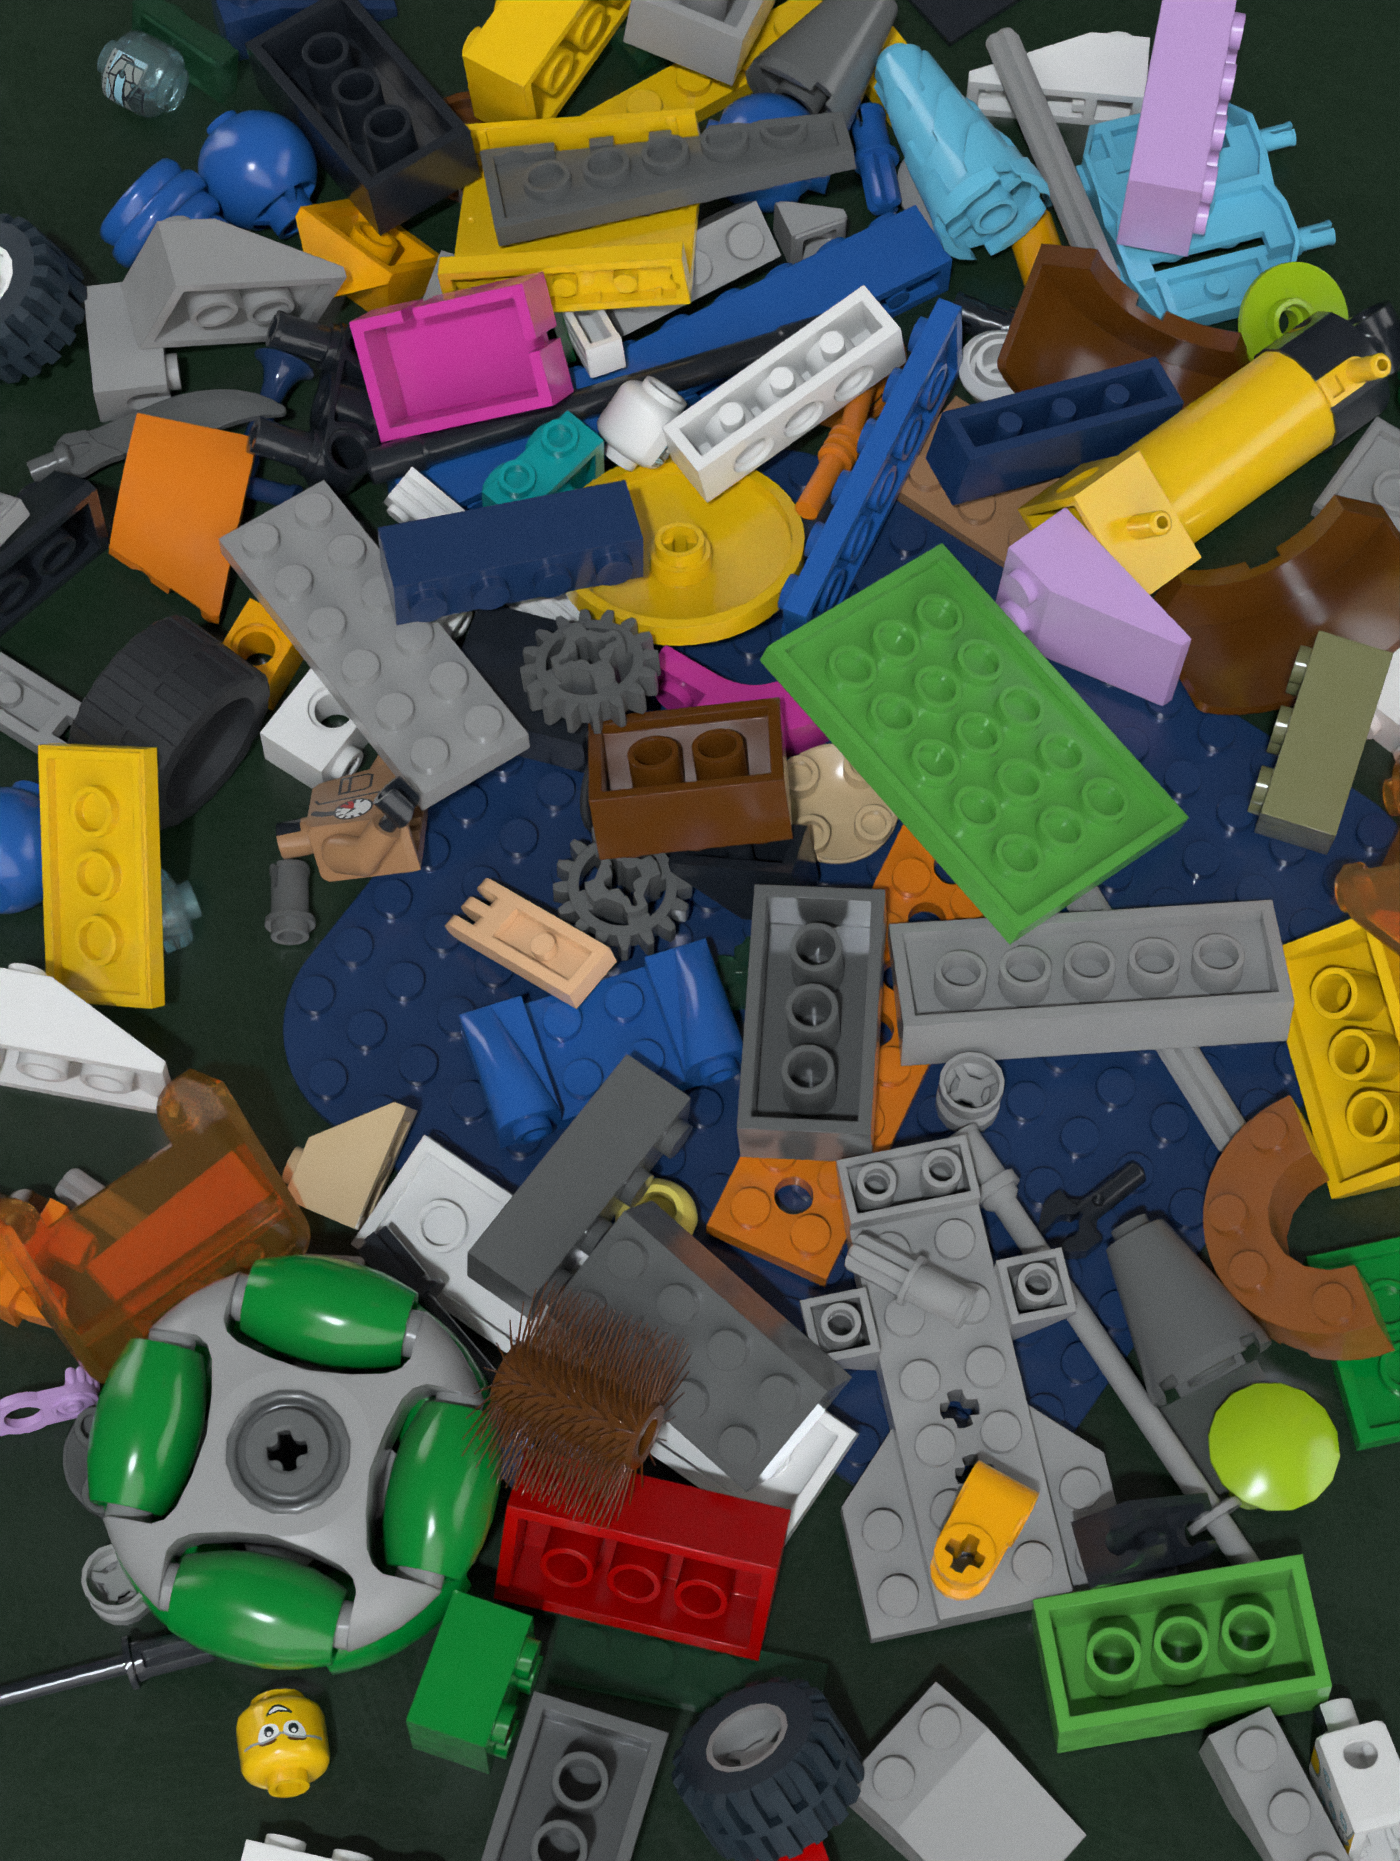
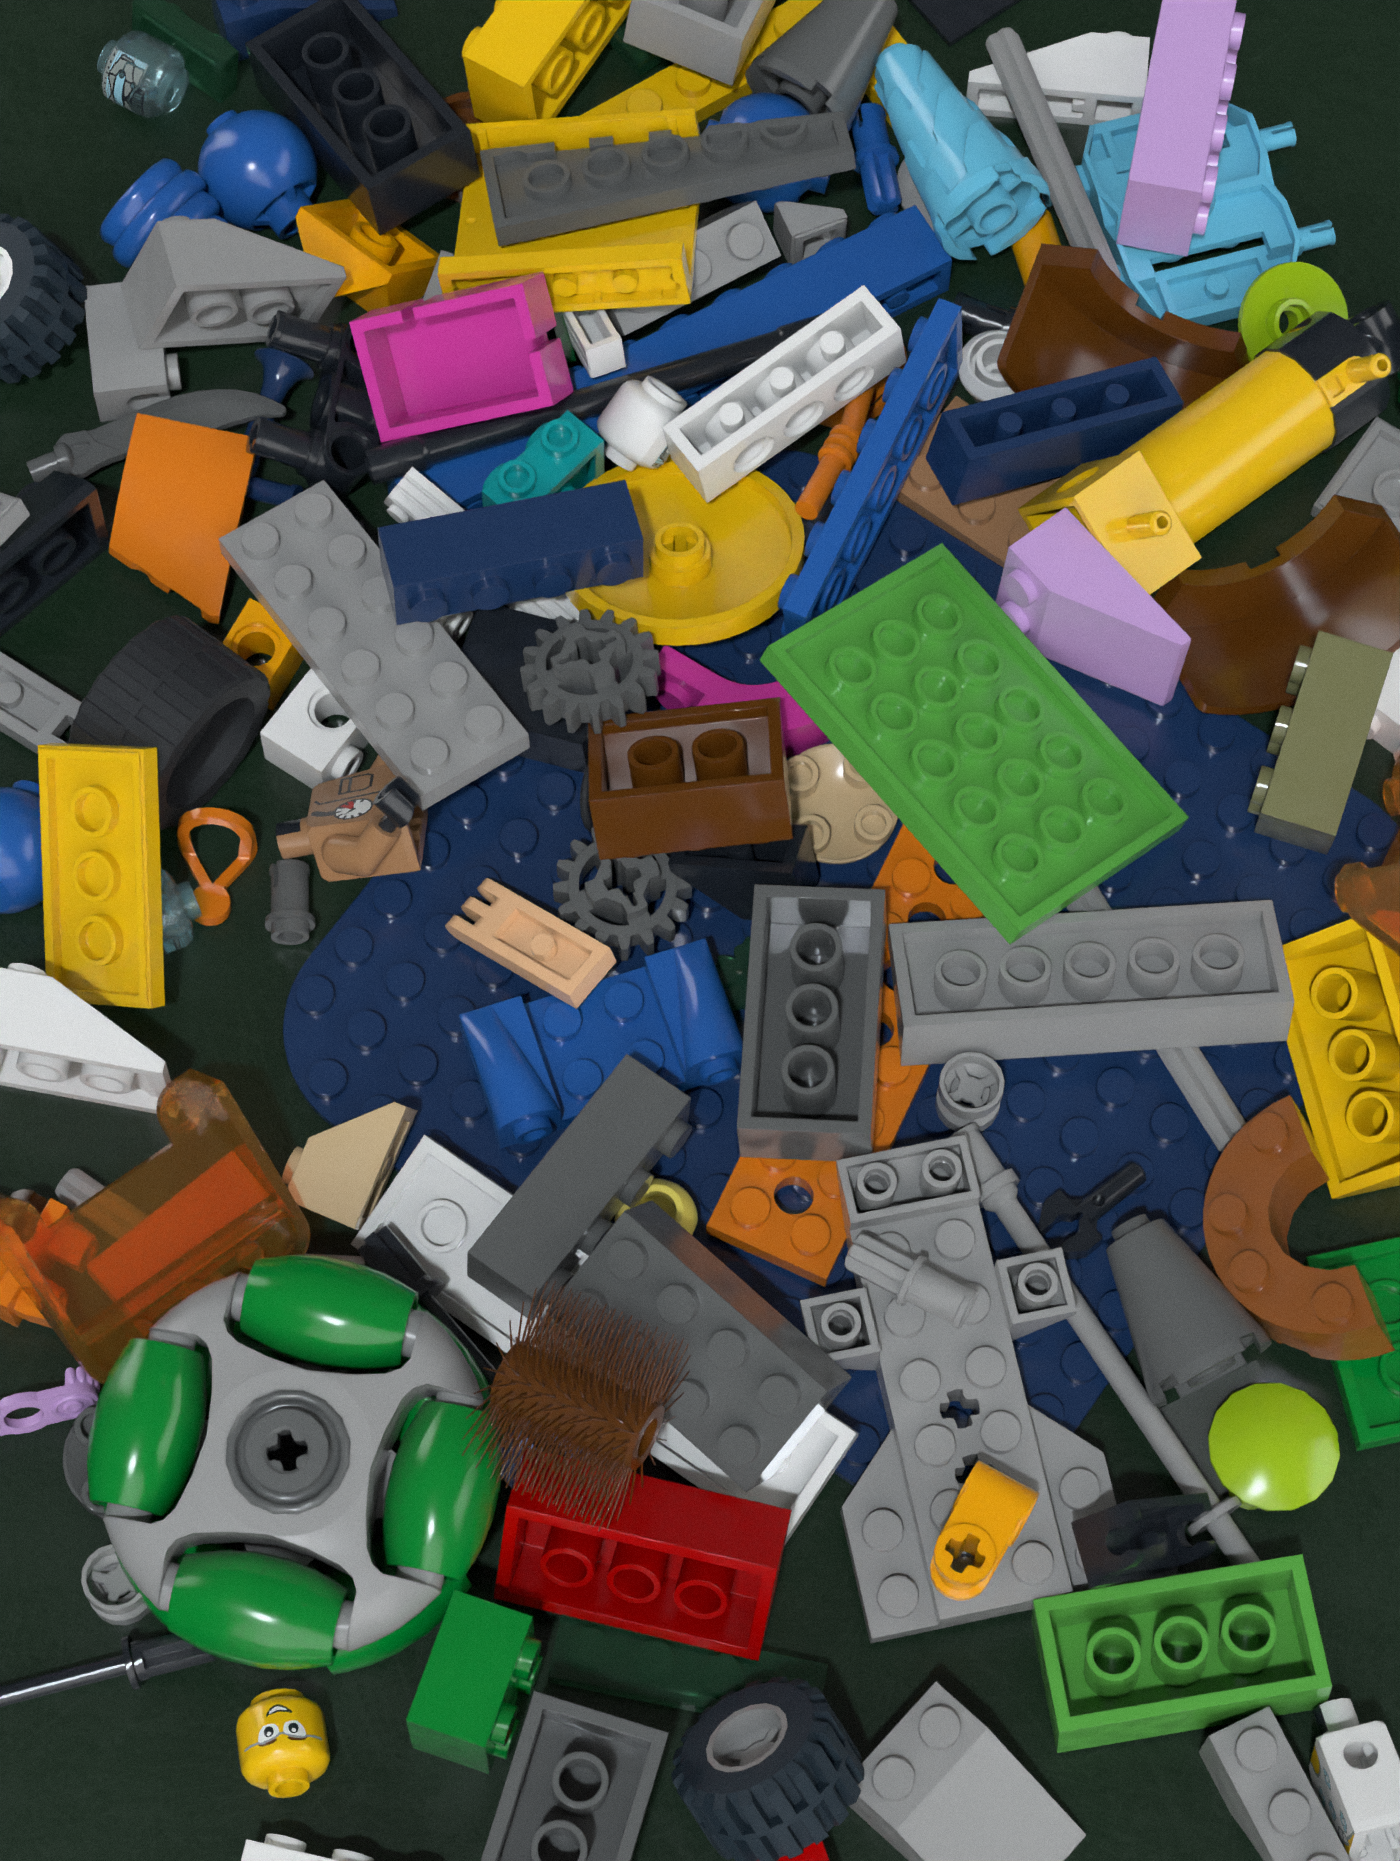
(214, 898): none -> orange piece

